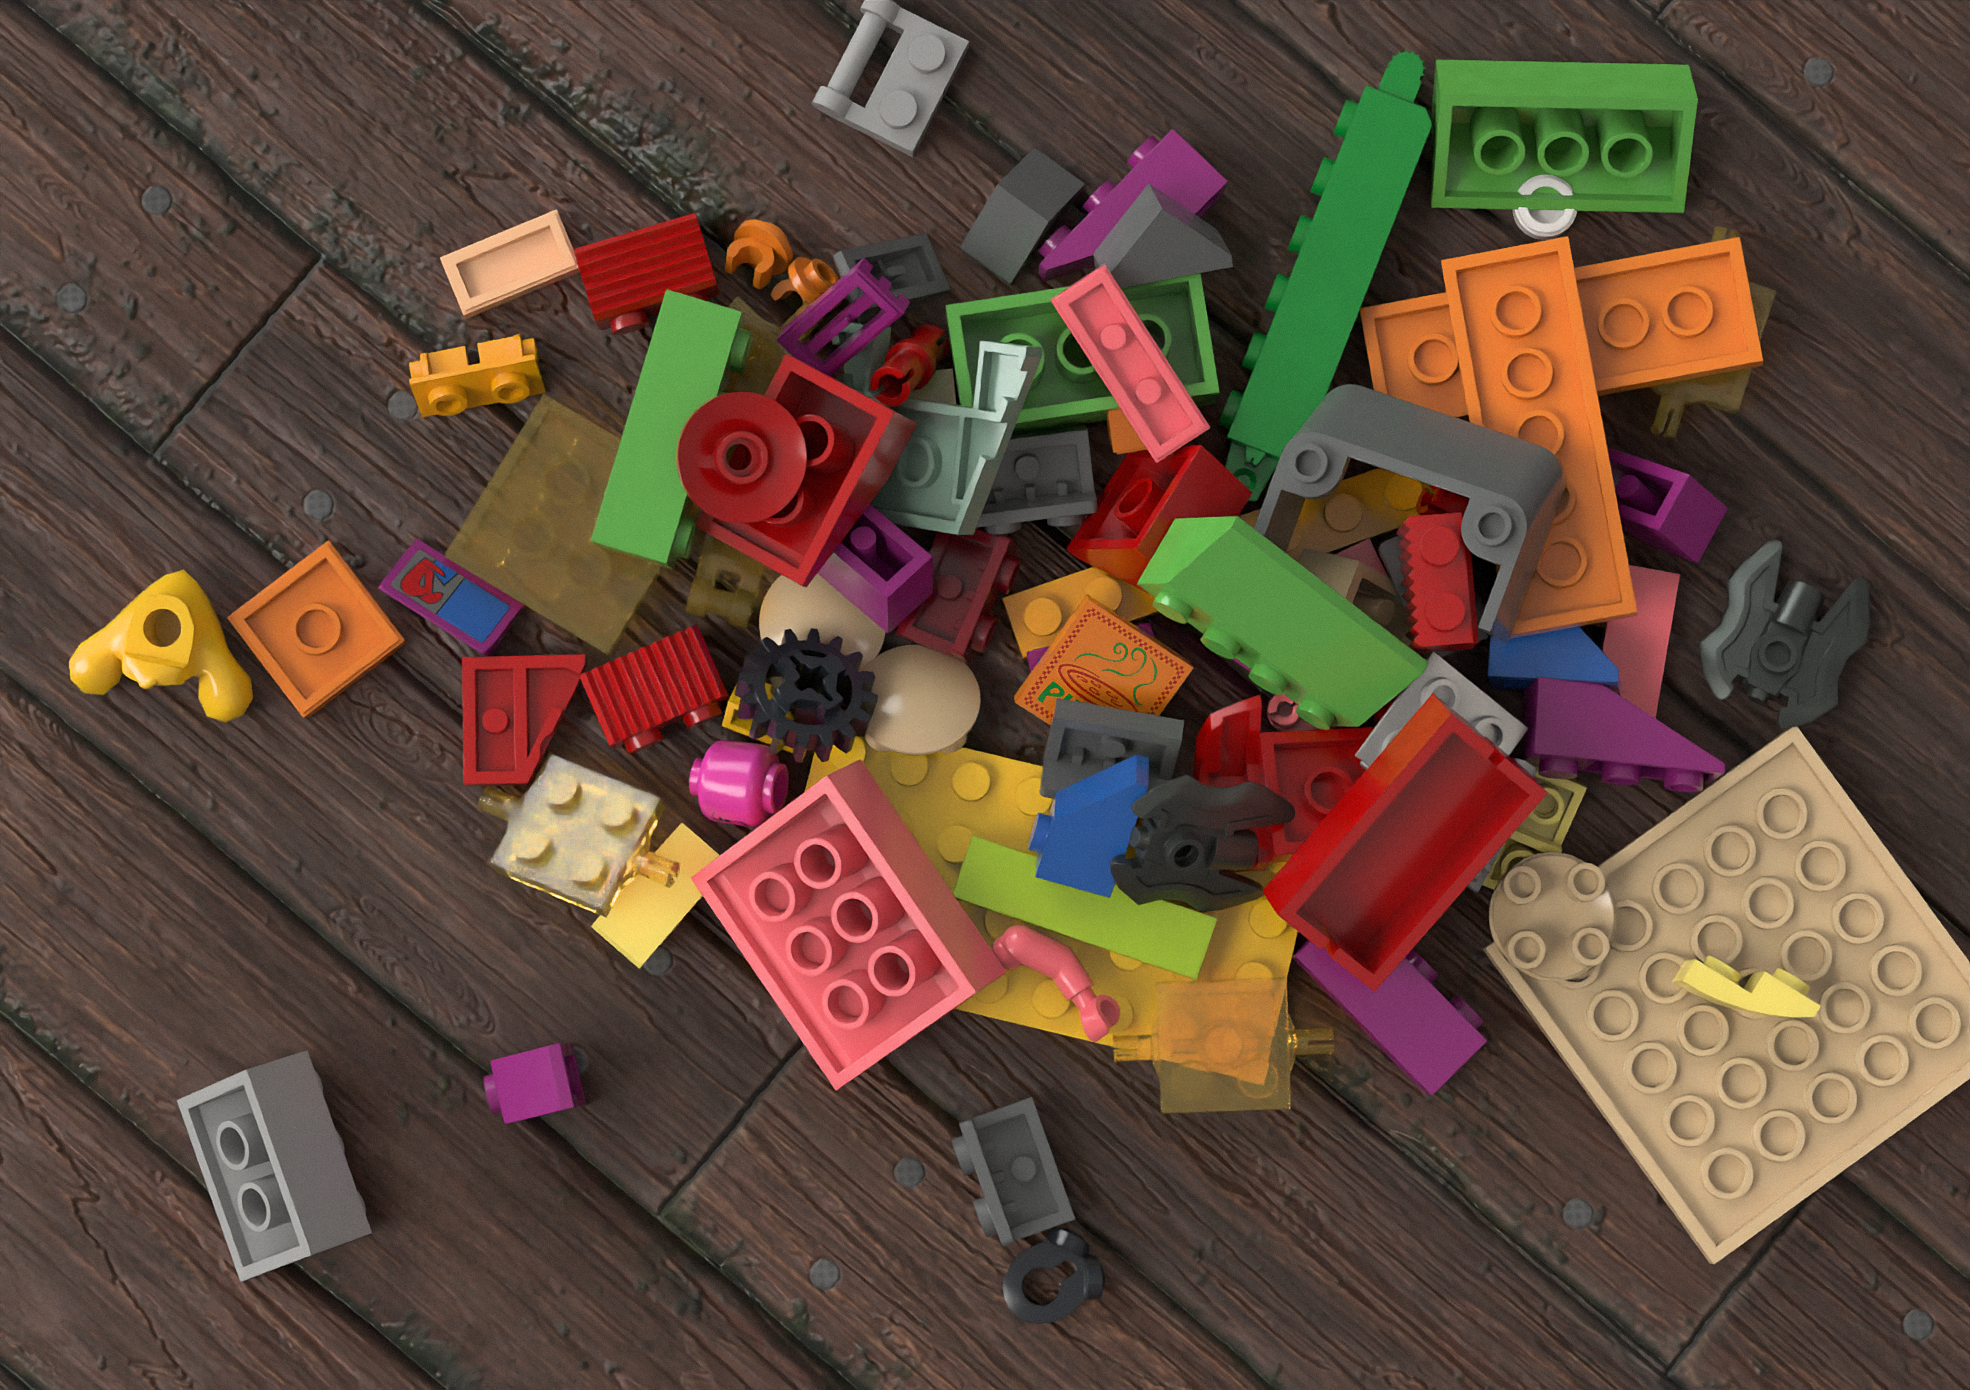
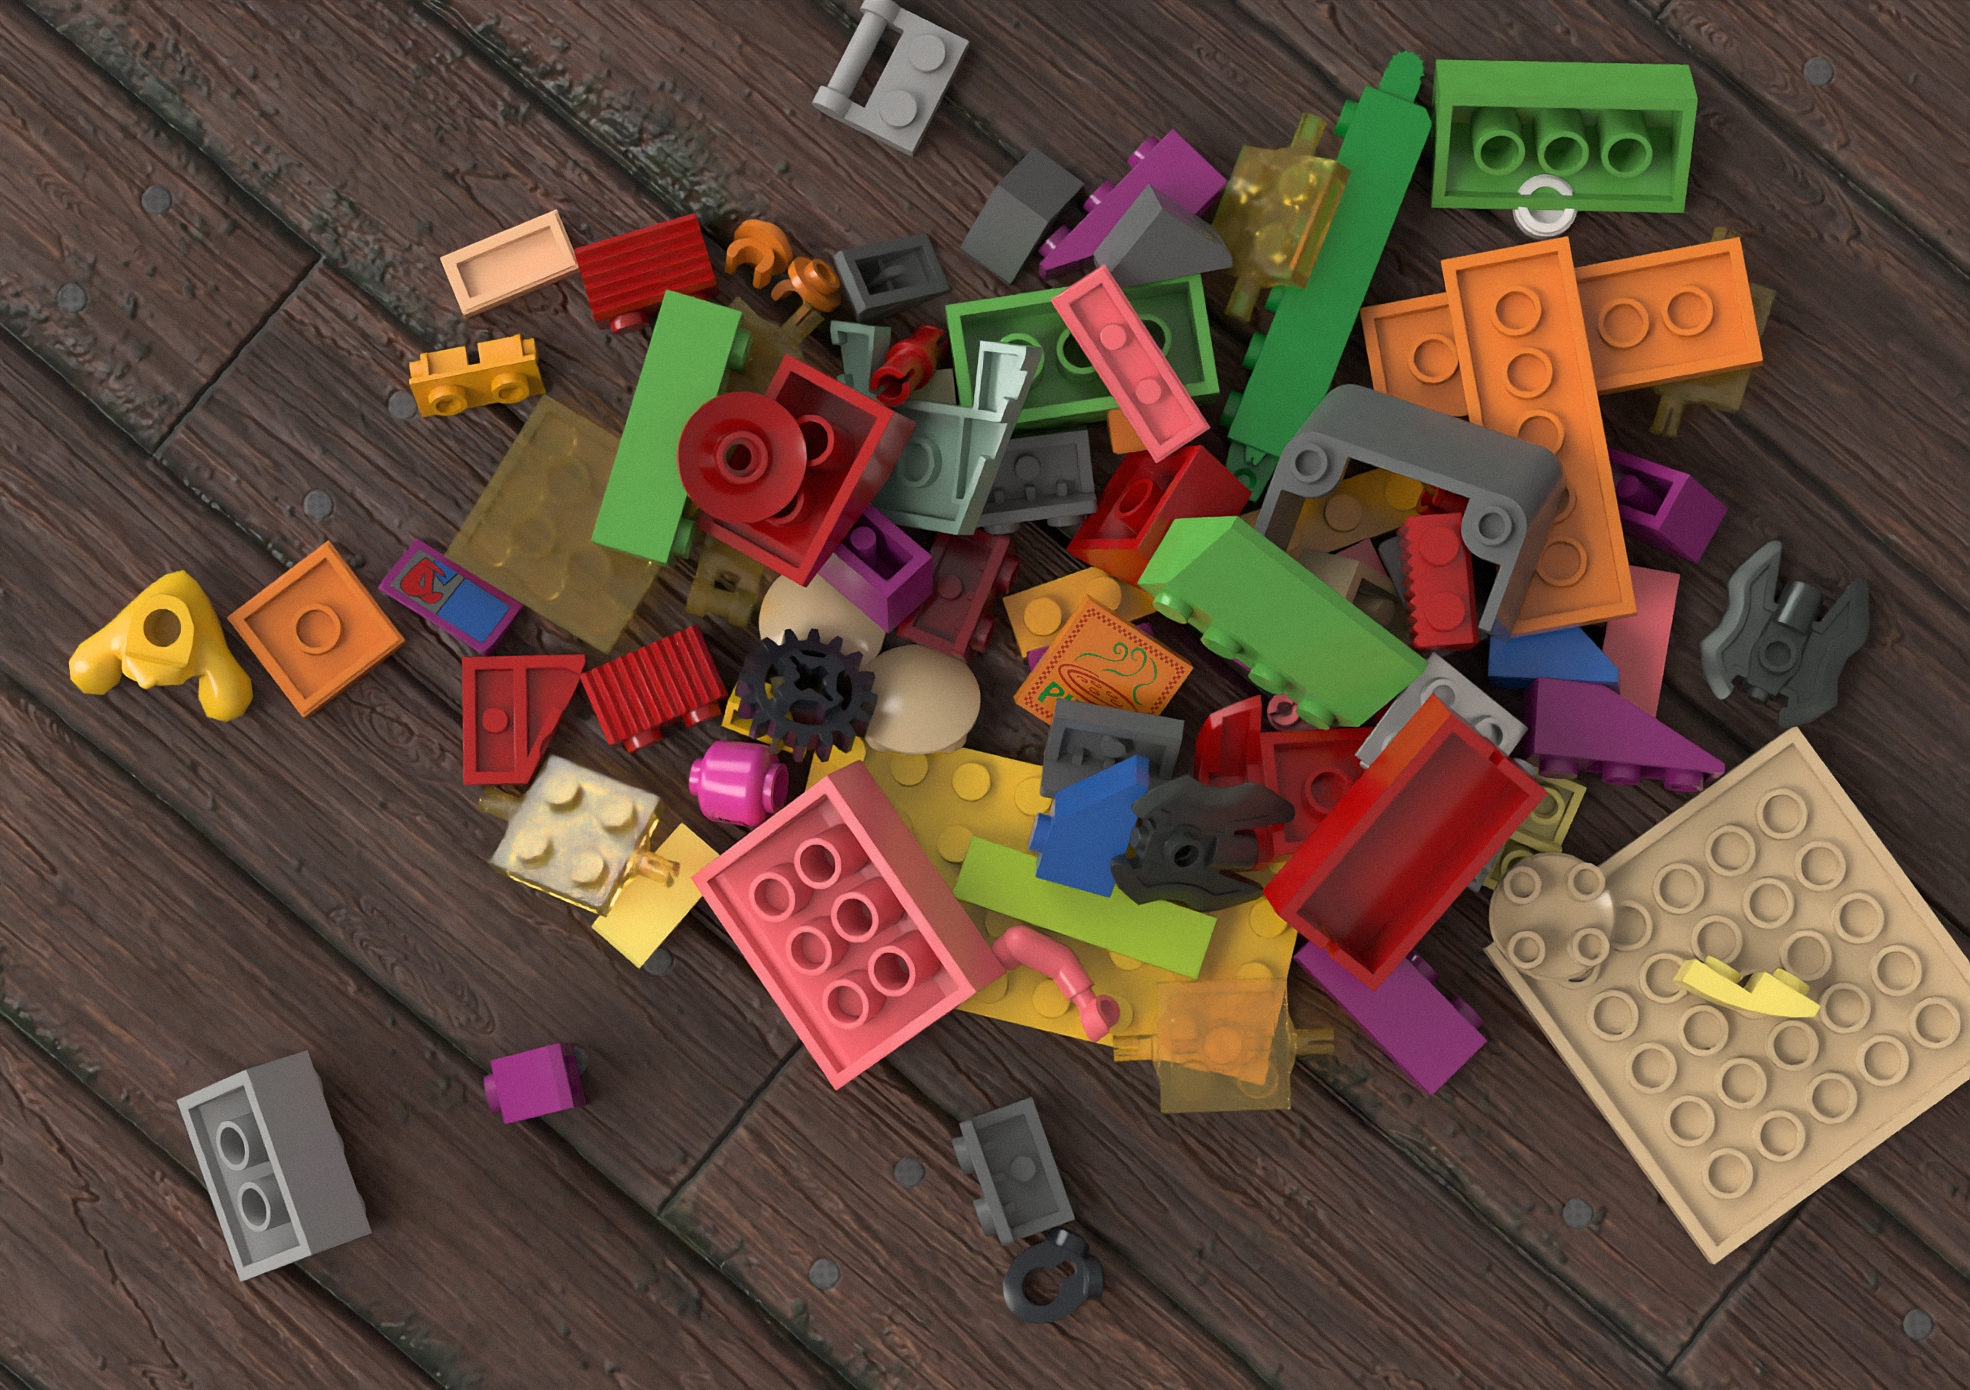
(874, 292): magenta tile -> none
(1277, 214): none -> clear yellow plate

